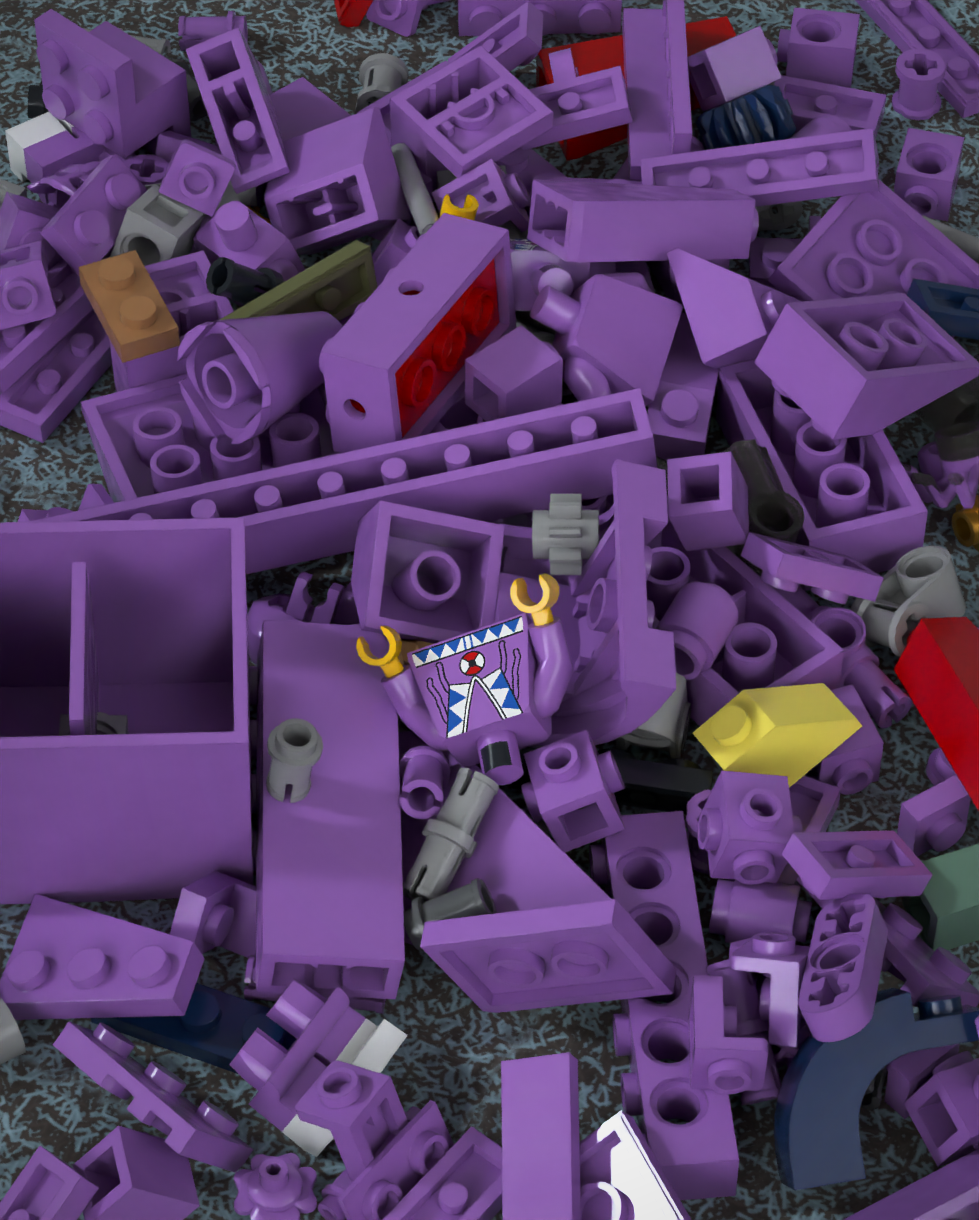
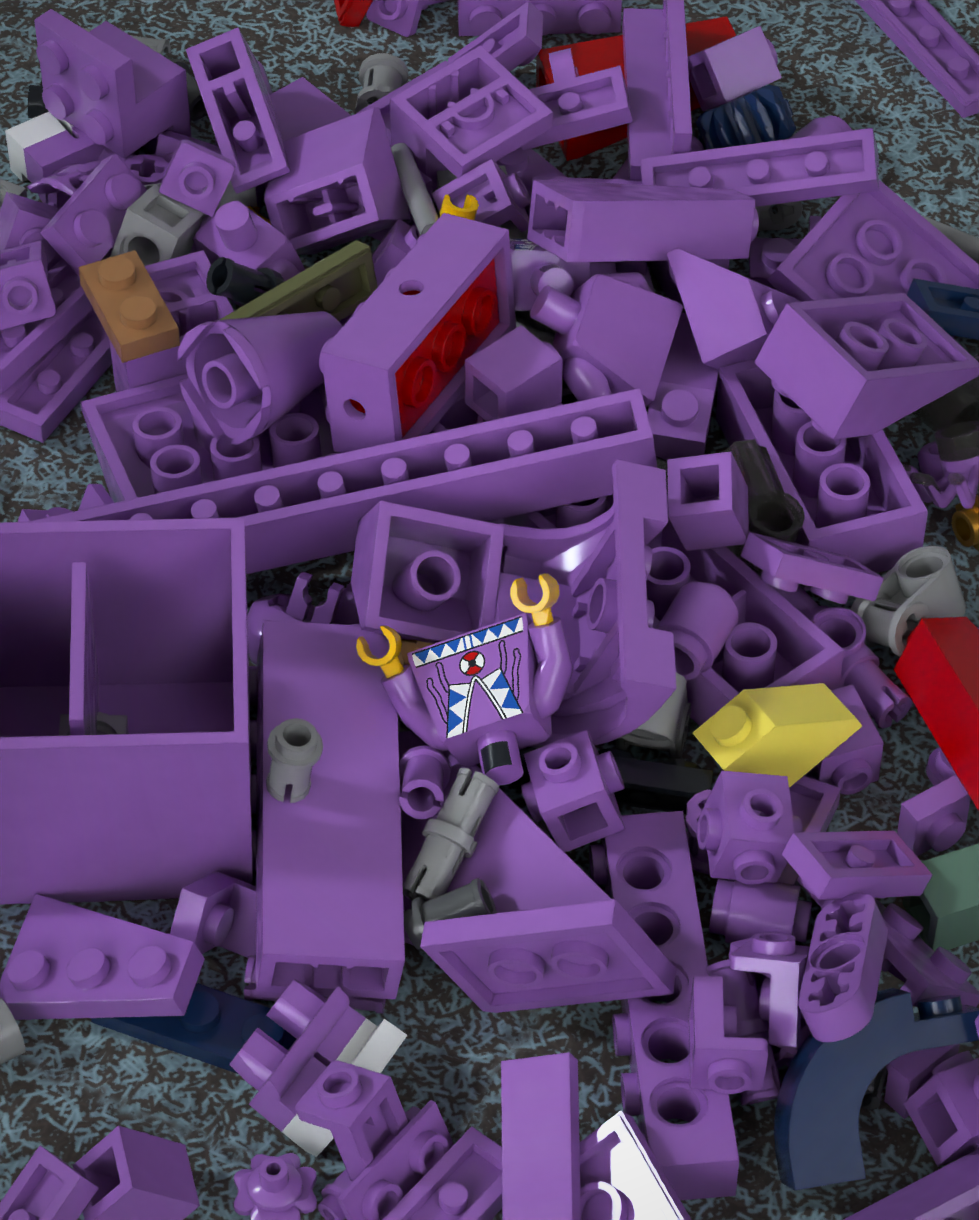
(191, 1131): medium lavender wing -> none
(199, 29): medium lavender pin -> none
(565, 534): light grey gear -> none
(817, 99): medium lavender plate -> none
(820, 46): medium lavender brick -> none
(919, 78): medium lavender bush -> none
(929, 172): medium lavender brick -> none

